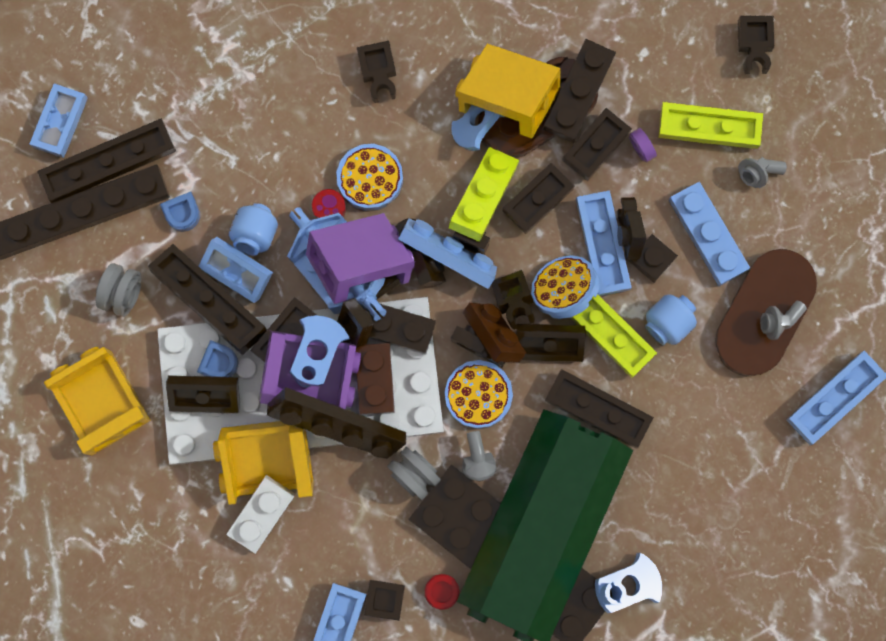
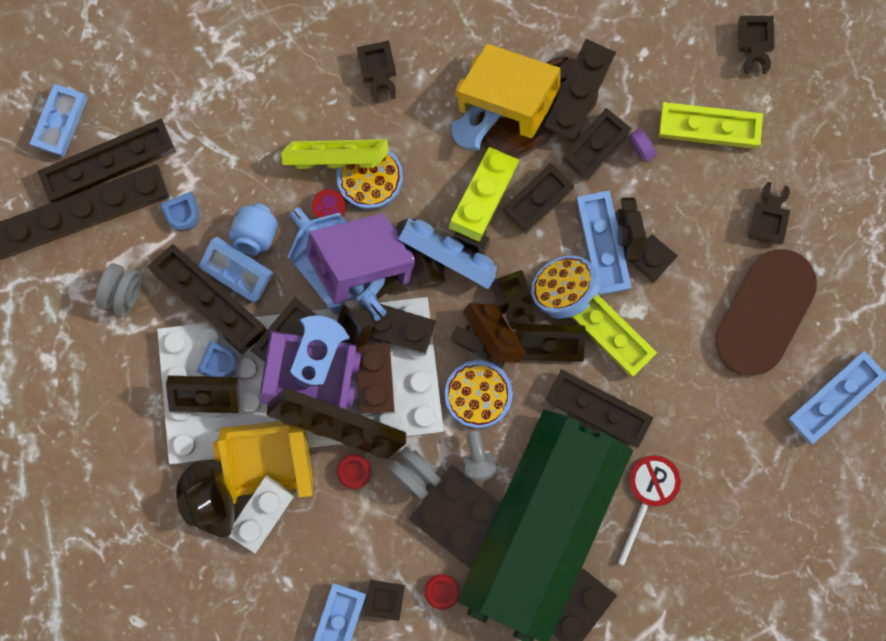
(97, 400): yellow panel -> none
(205, 500): none -> dark brown hat
(335, 153): none -> neon yellow plate
(354, 471): none -> red tile
(647, 585): piece -> none
(654, 483): none -> piece
(671, 319): light blue head -> none
(709, 234): light blue plate -> none
(755, 172): light grey plate -> none
(769, 220): none -> dark brown plate
(774, 322): light grey plate -> none

